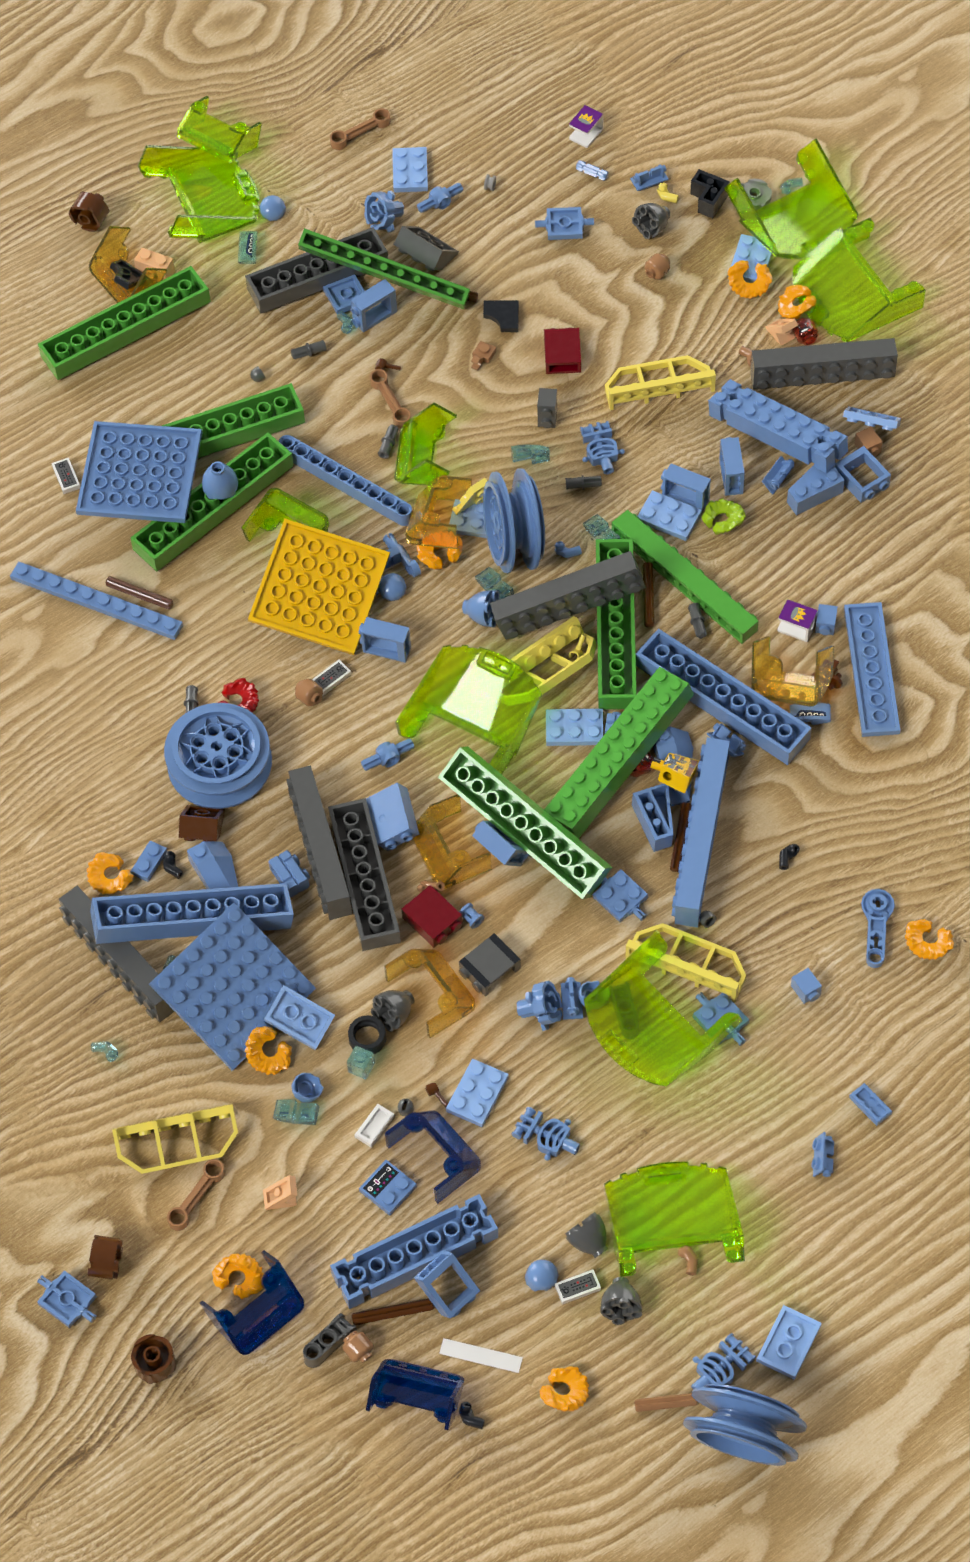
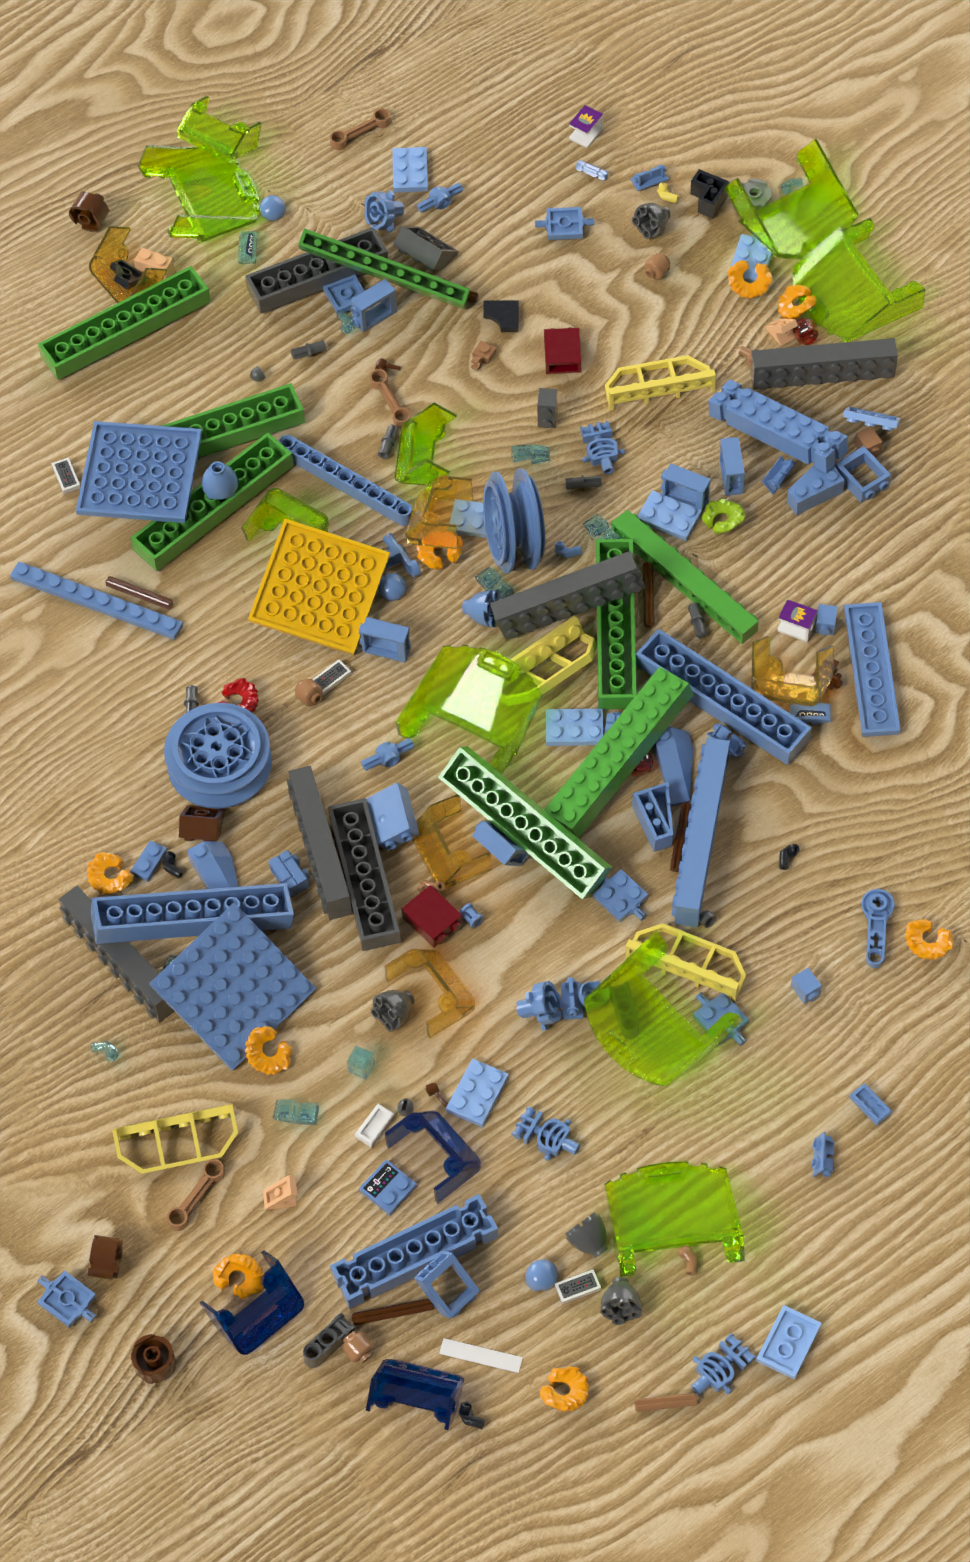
(299, 1017): light blue plate -> none
(306, 1087): medium blue hair -> none
(364, 1021): black tyre -> none
(473, 495): light yellow wing -> none
(488, 963): dark grey panel -> none
(490, 182): light grey bush -> none
(577, 650): light yellow hand -> none
(675, 771): yellow torso -> none
(745, 1424): medium blue wheel -> none

